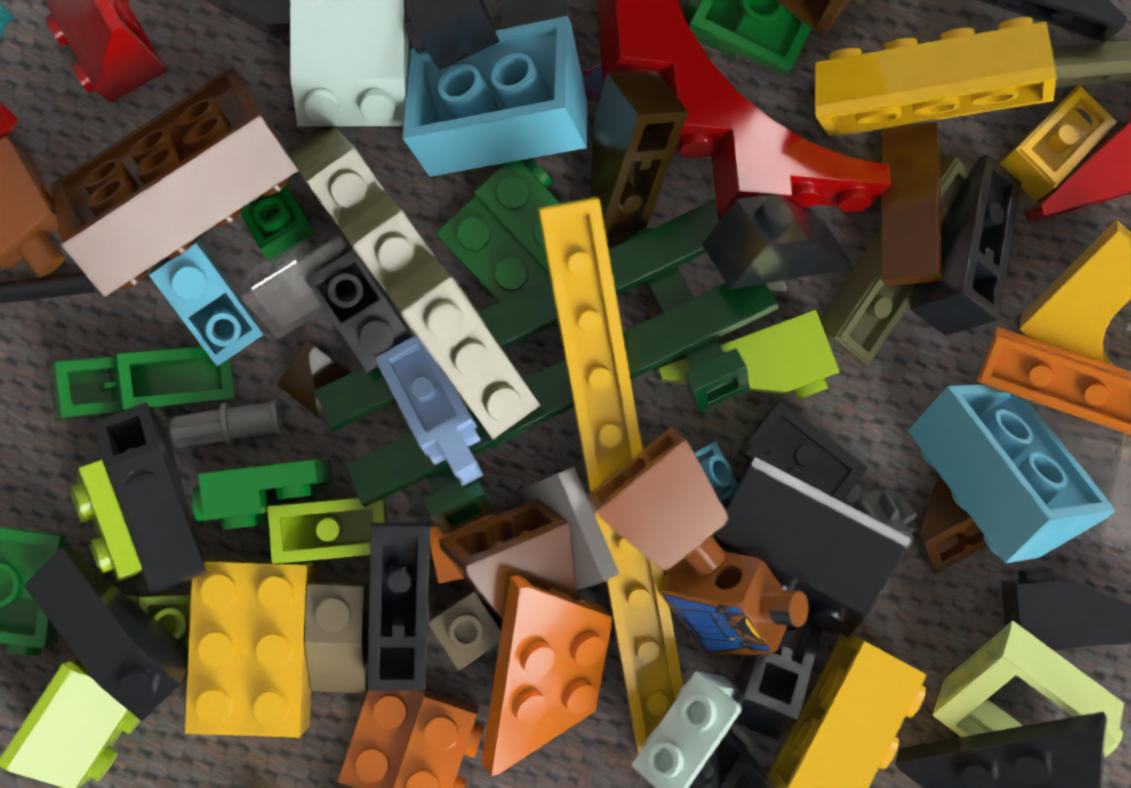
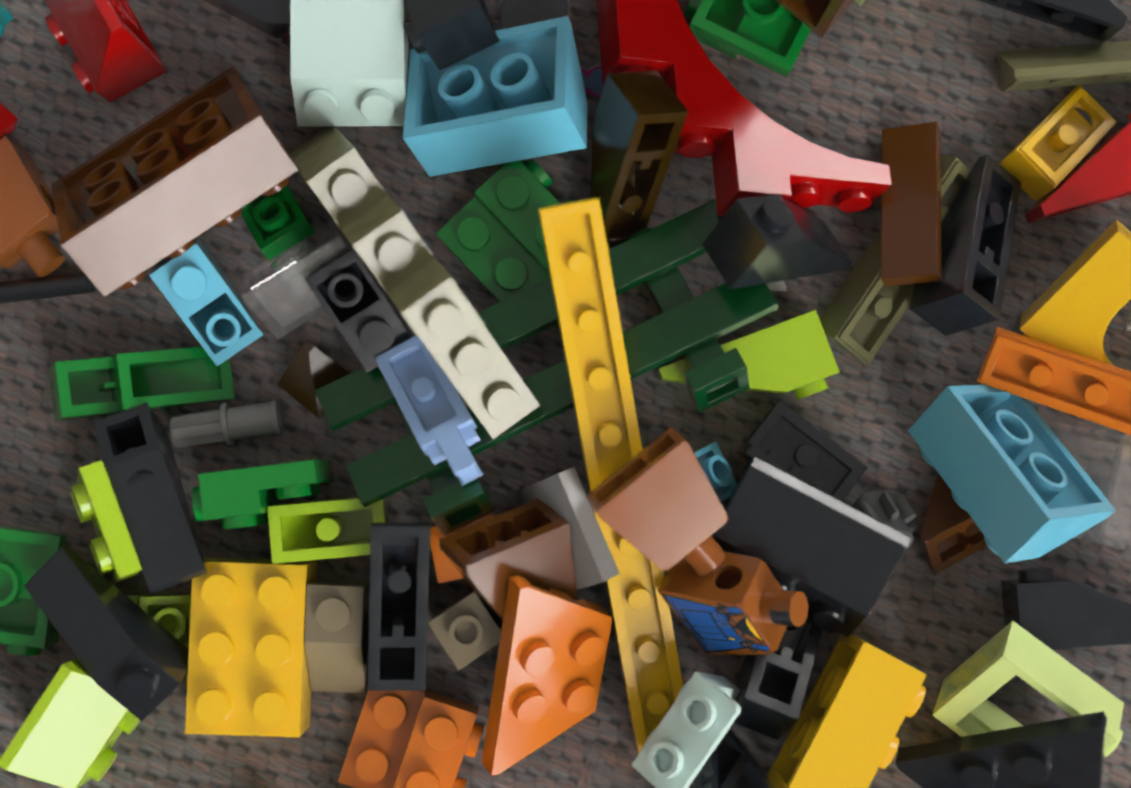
(936, 78): yellow slope -> none

